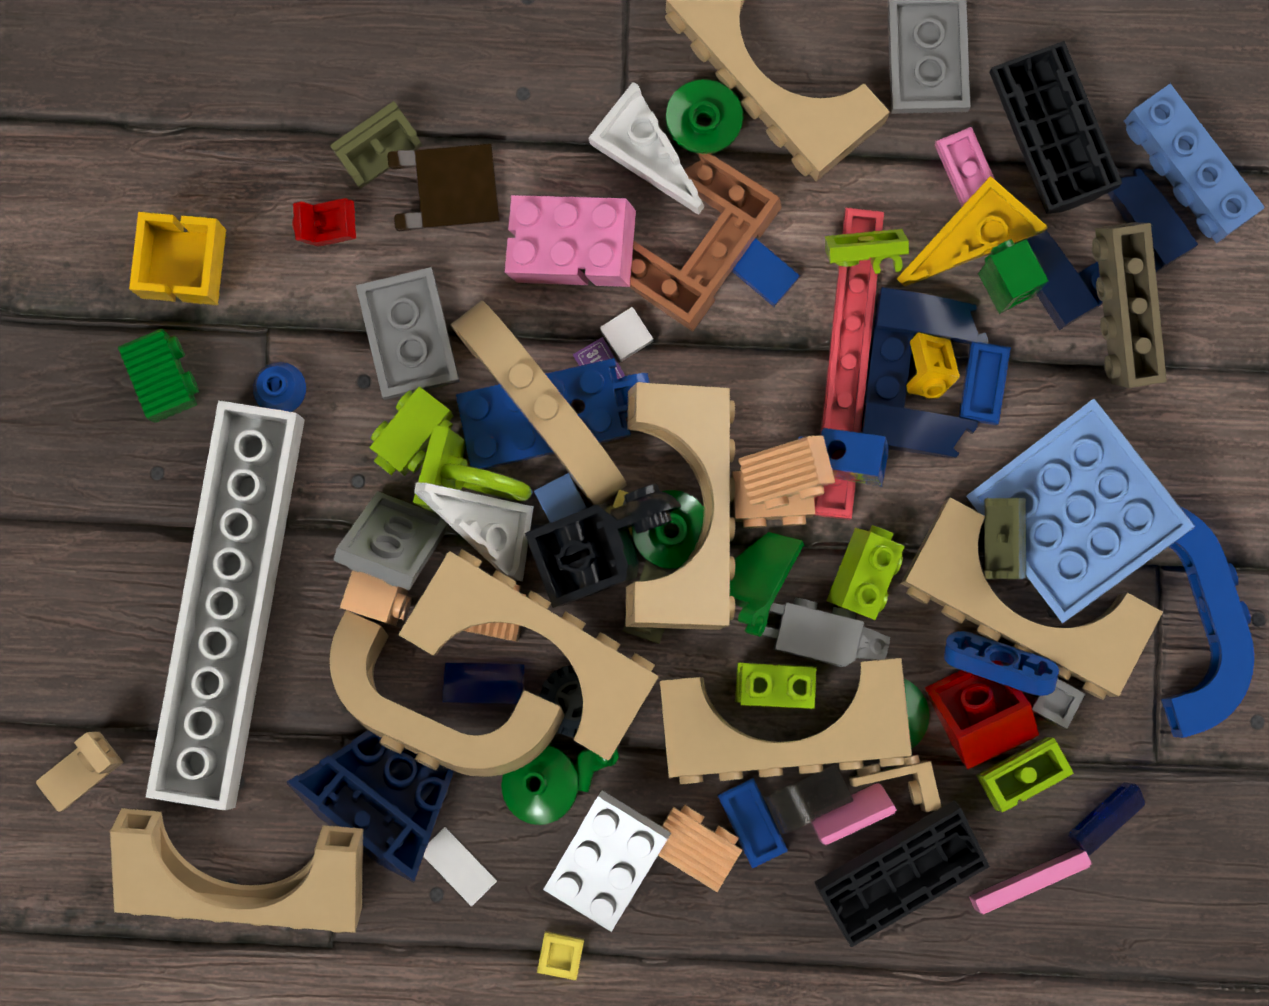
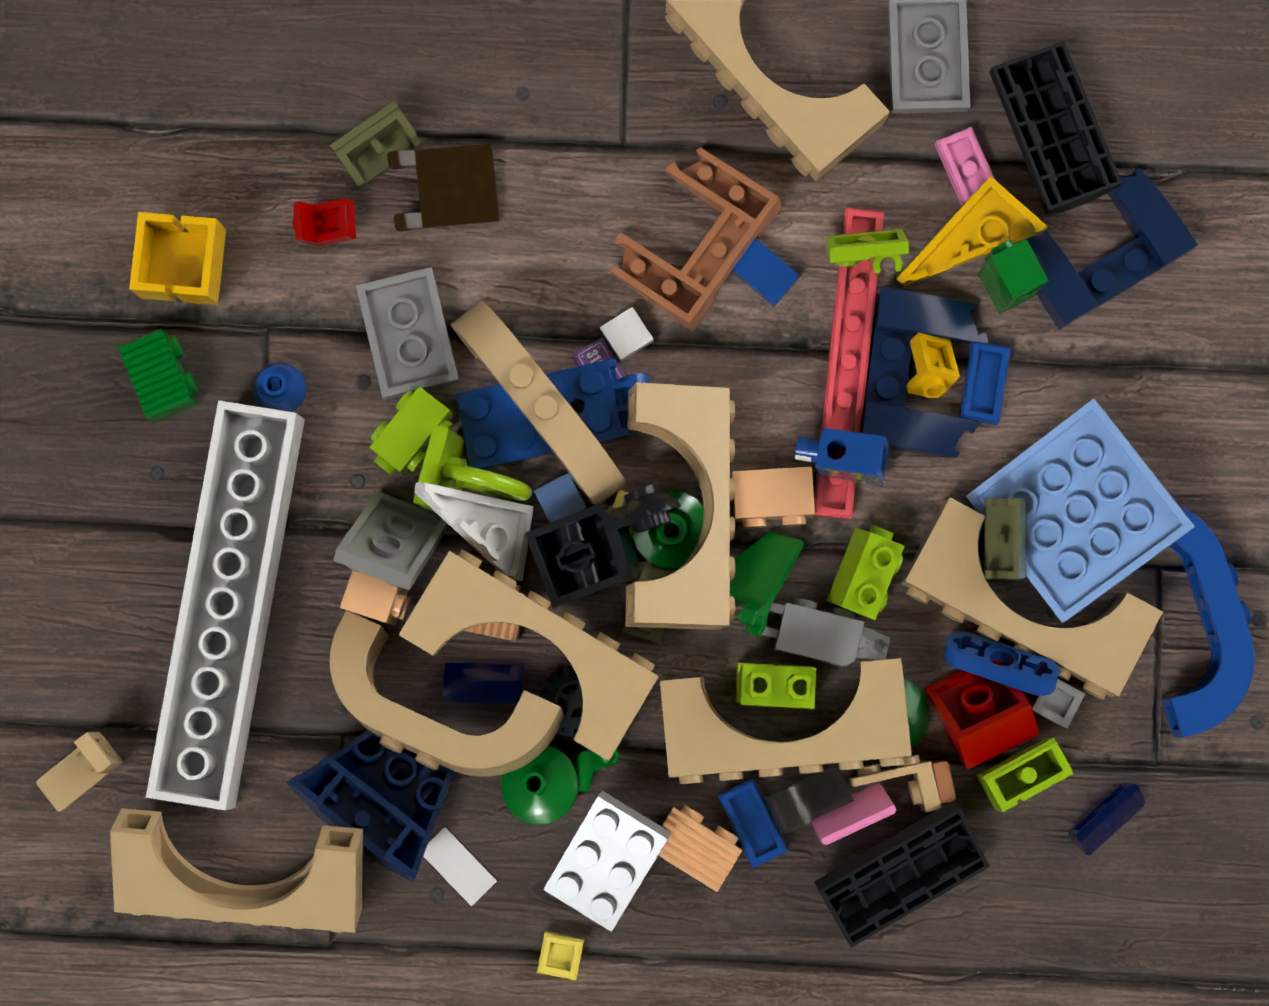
(567, 235): bright pink piece -> none
(636, 141): white wing -> none
(709, 101): green dish -> none
(786, 471): light nougat brick -> none
(943, 781): none -> nougat tile
(1030, 881): bright pink tile -> none
(1129, 304): dark tan brick -> none
(1192, 164): medium blue brick -> none

